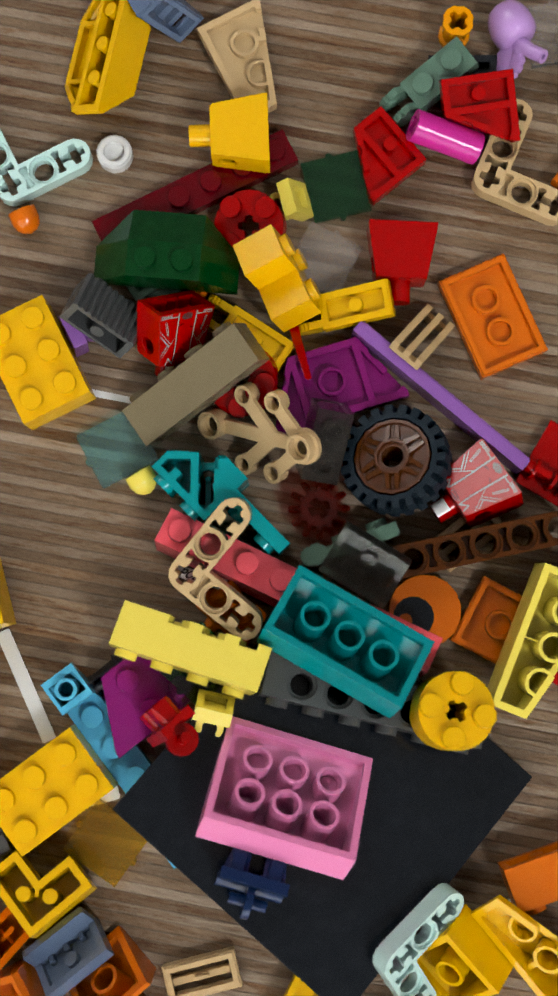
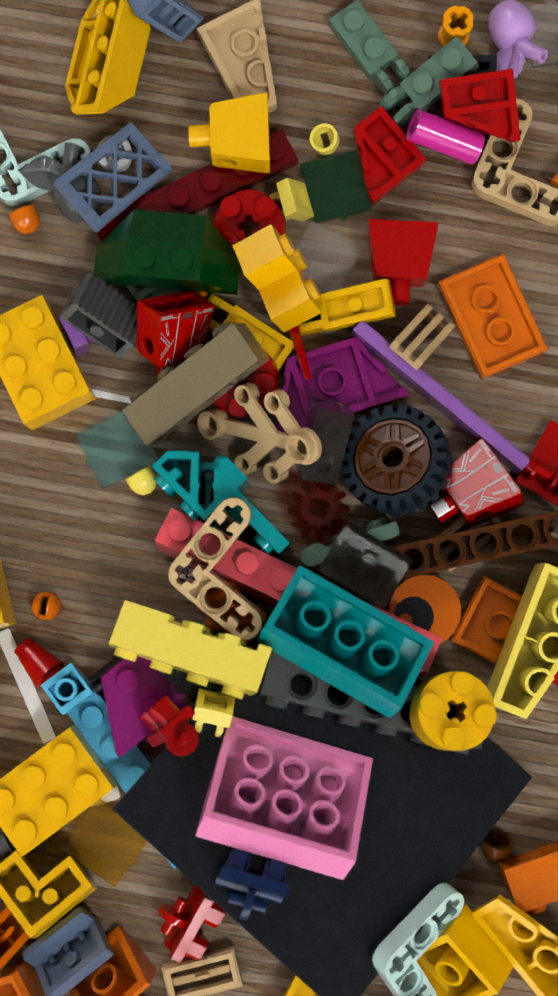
(37, 662): none -> red cone
(45, 171): none -> dark grey piece
(53, 606): none -> orange hinge
(144, 153): none -> sand blue window
(184, 921): none -> red hips
(317, 141): none -> light yellow hinge
(368, 45): none -> sand green hinge
(504, 846): none -> reddish brown hinge

